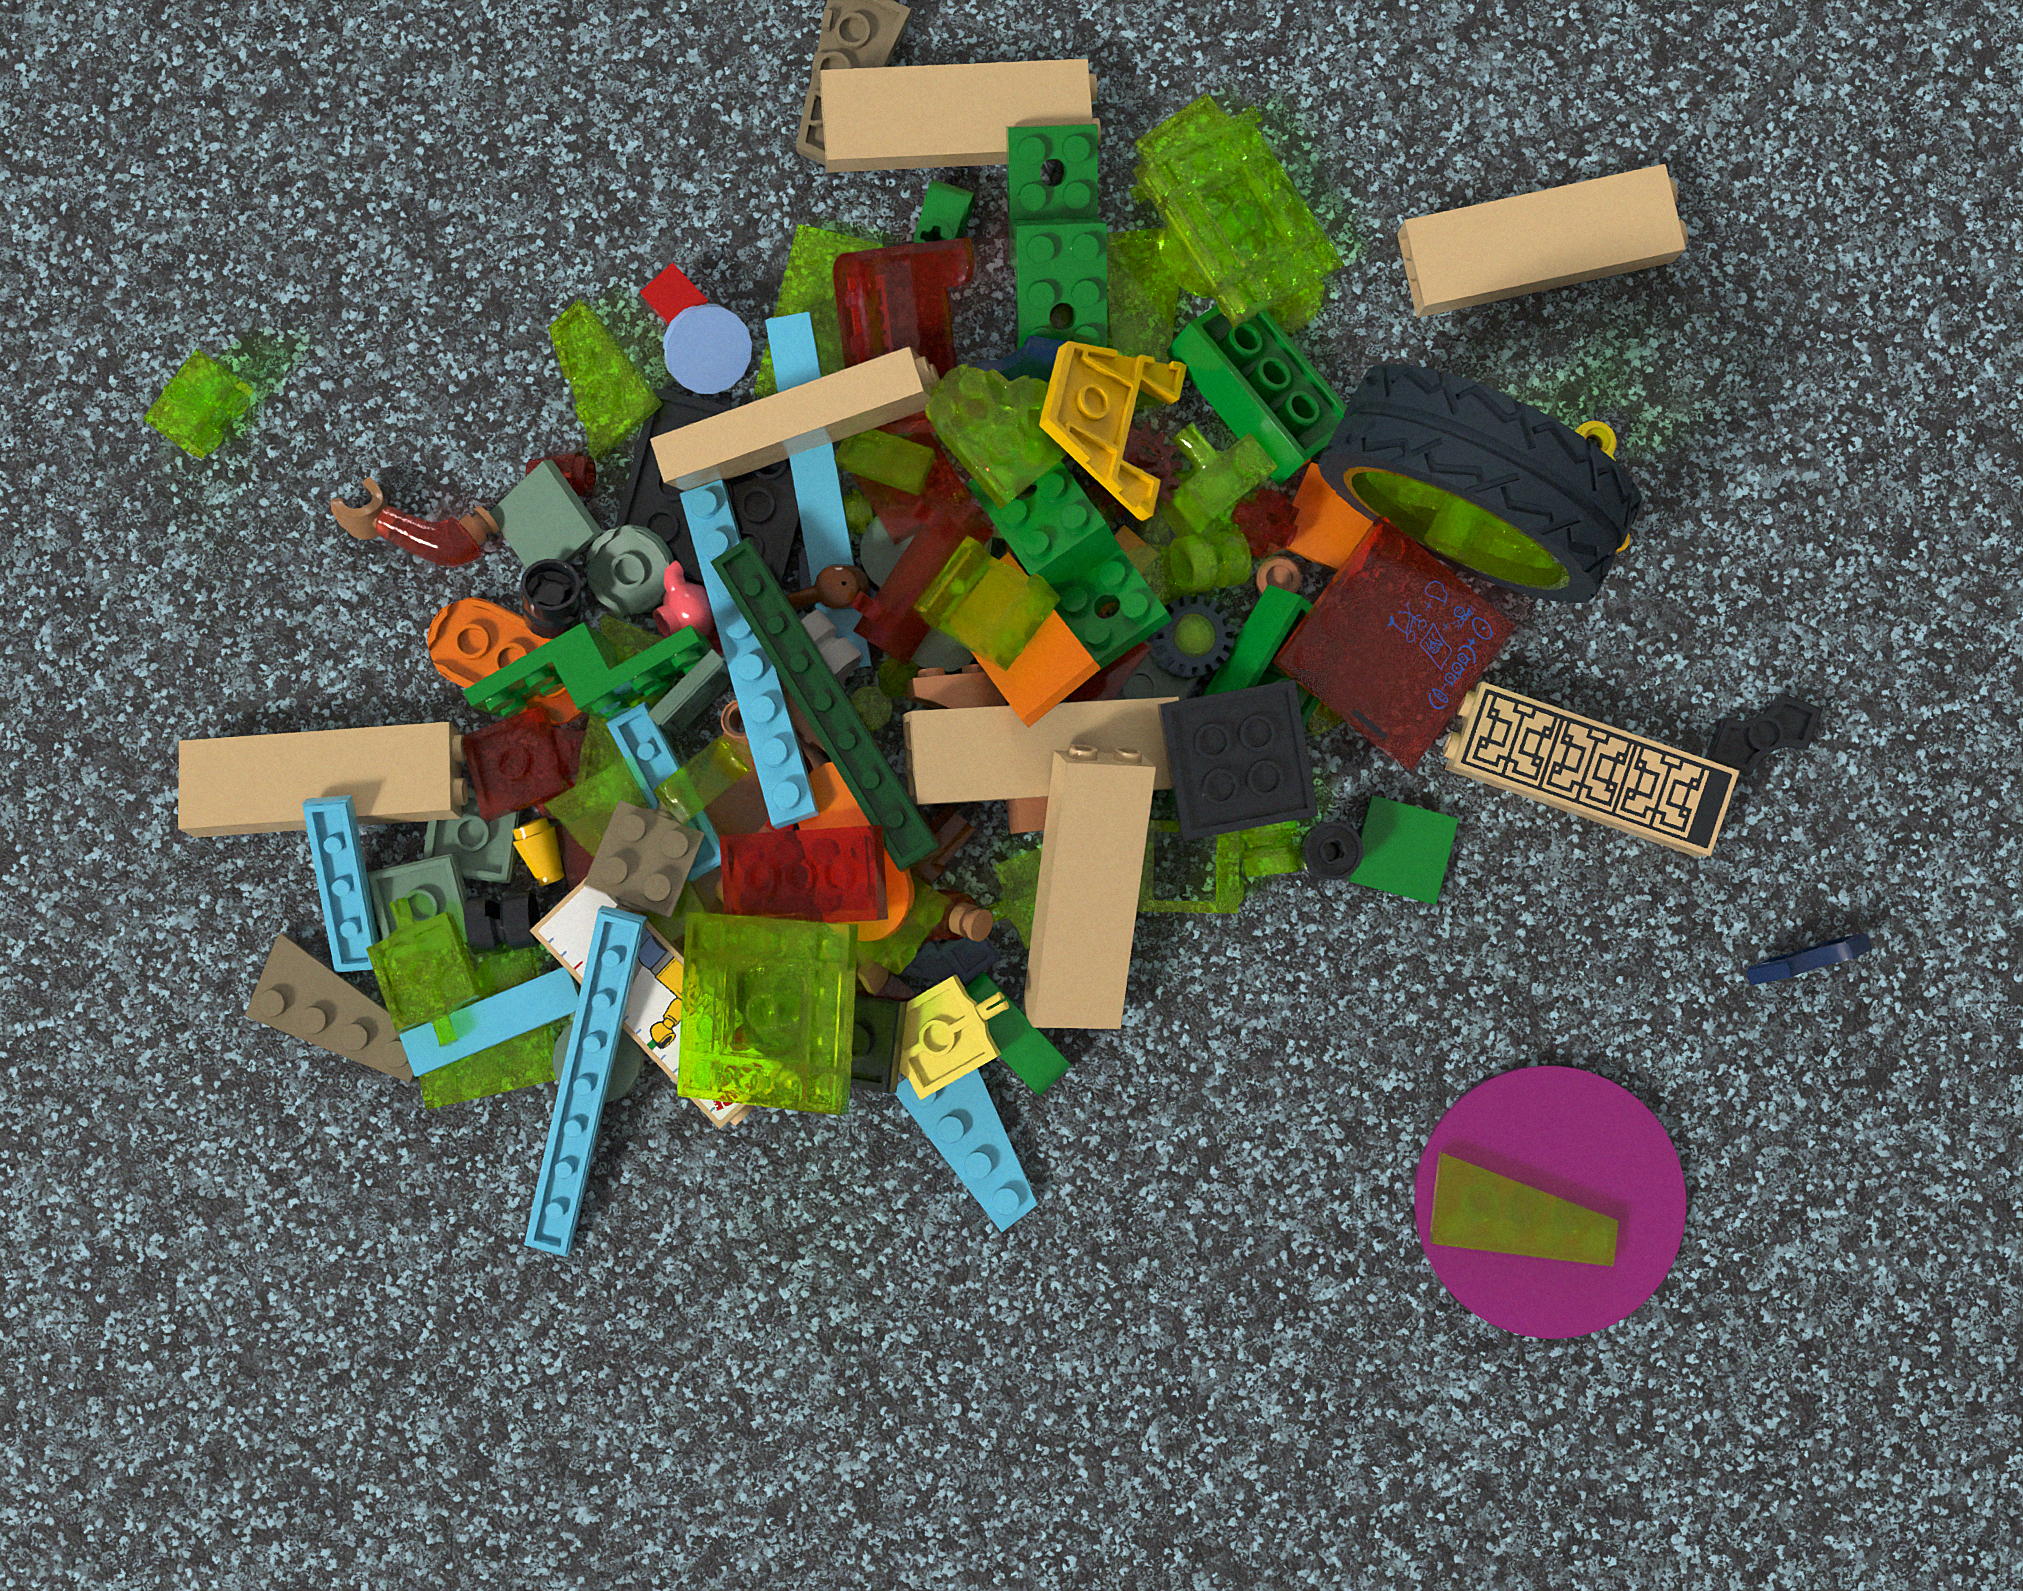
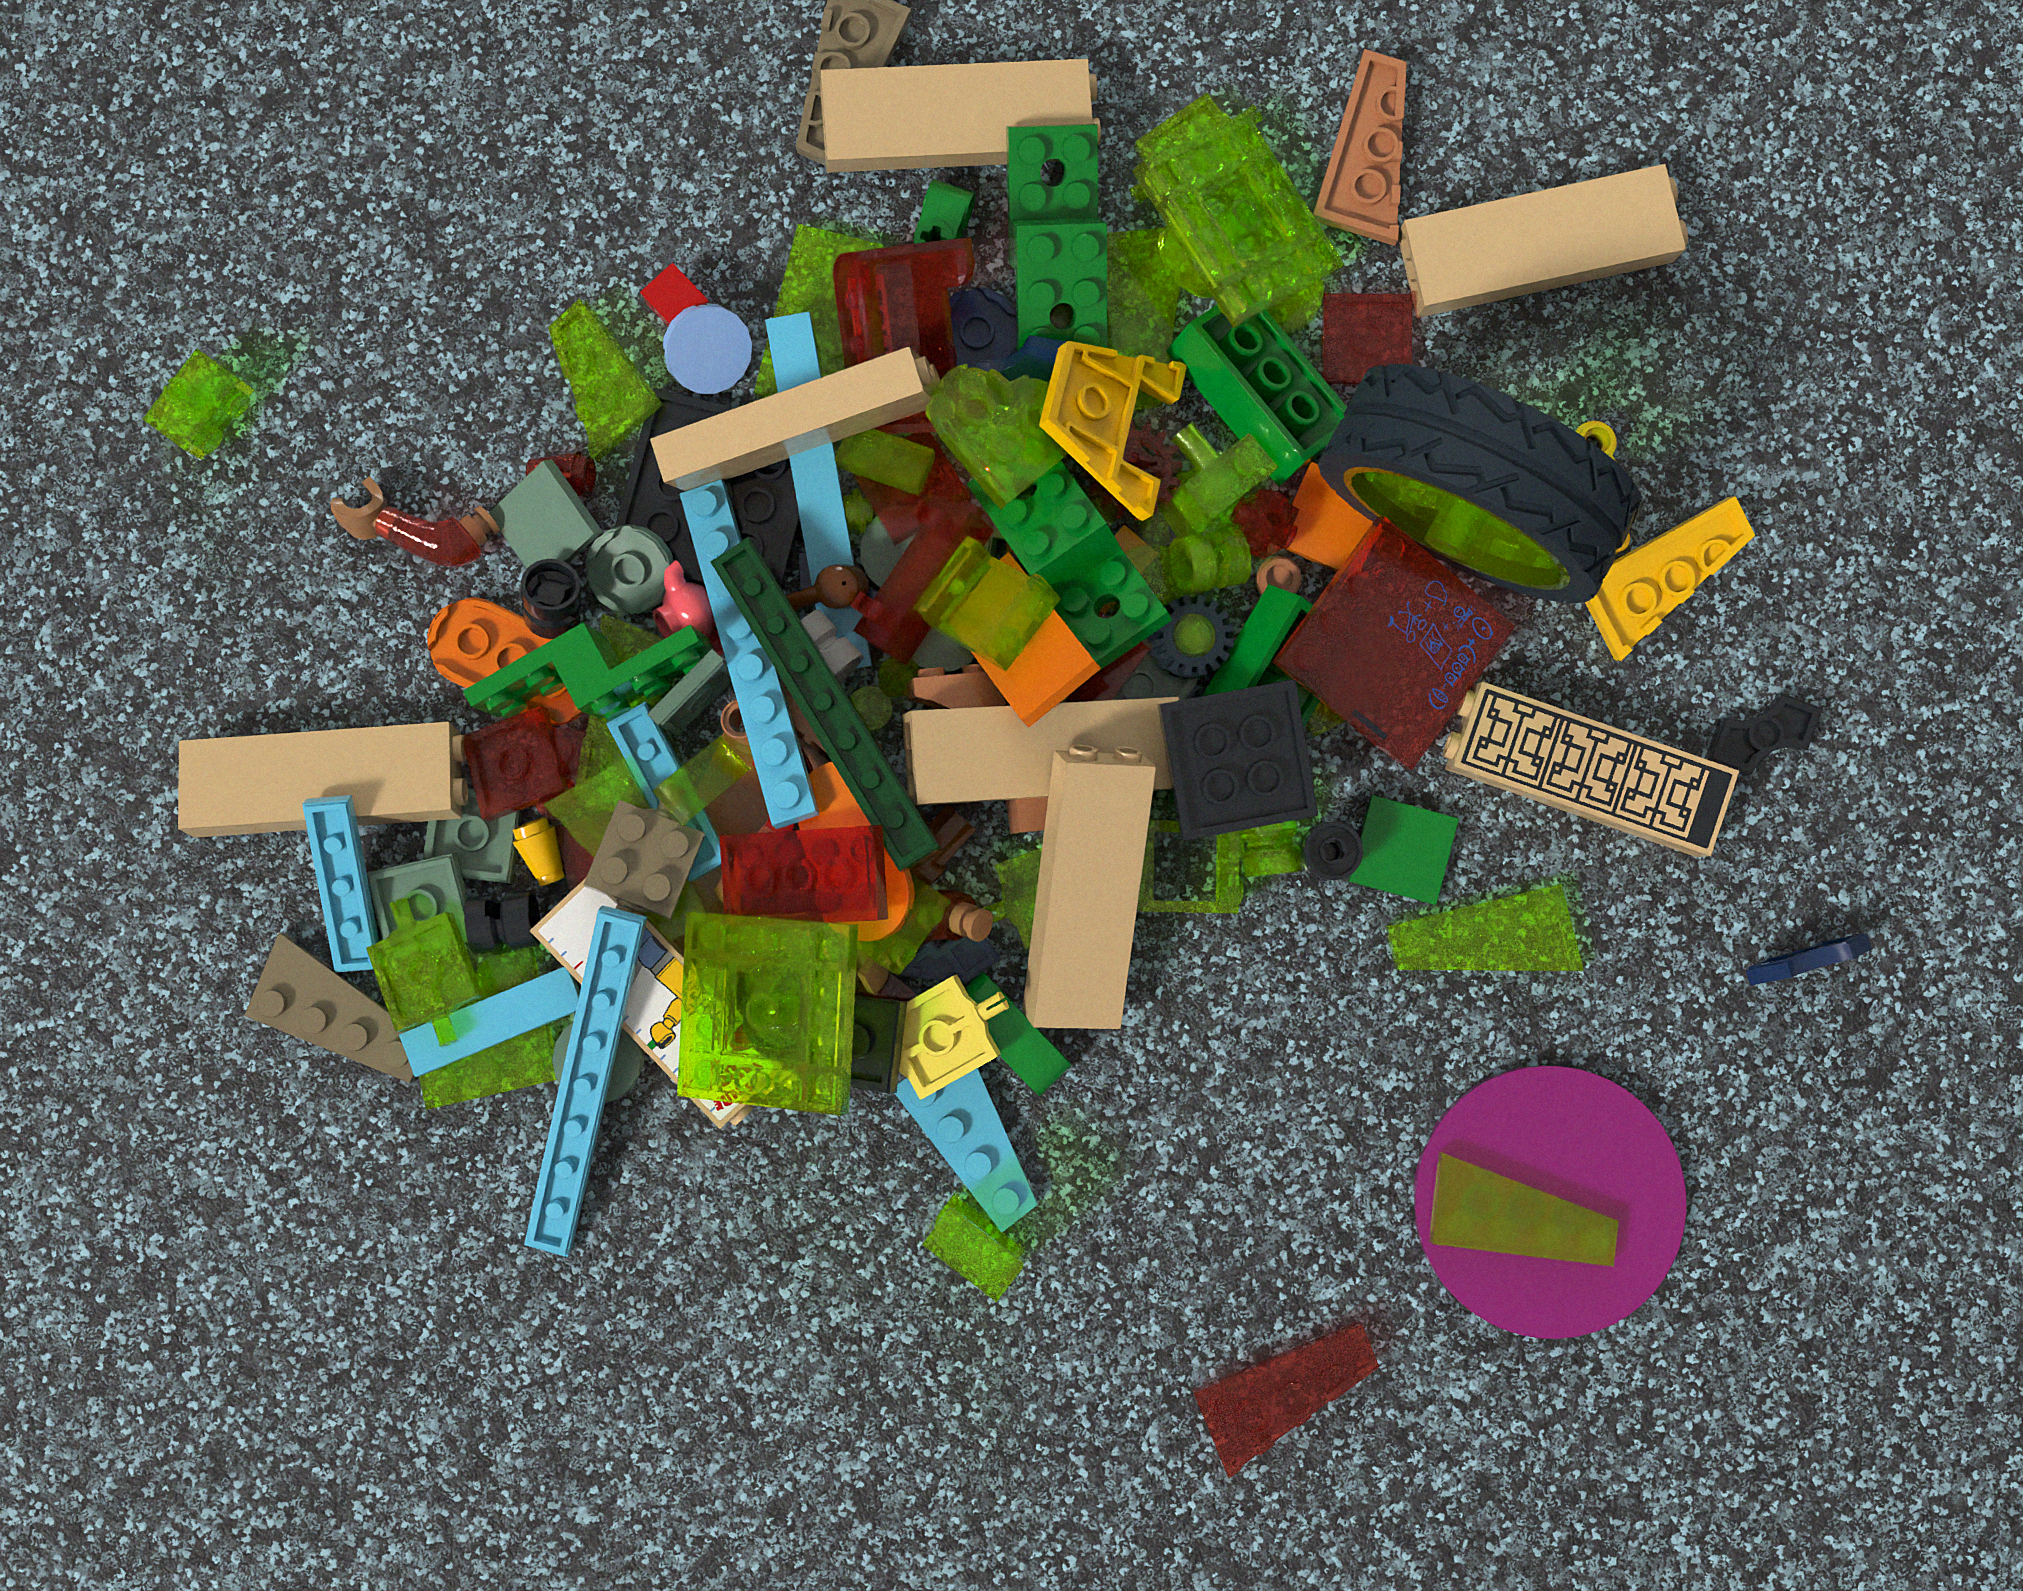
(974, 1247): none -> clear neon green panel
(982, 326): none -> dark blue tile
(1275, 1395): none -> clear red wing
(1364, 167): none -> nougat wing
(1364, 333): none -> clear red tile
(1497, 935): none -> clear neon green wing
(1664, 573): none -> yellow wing

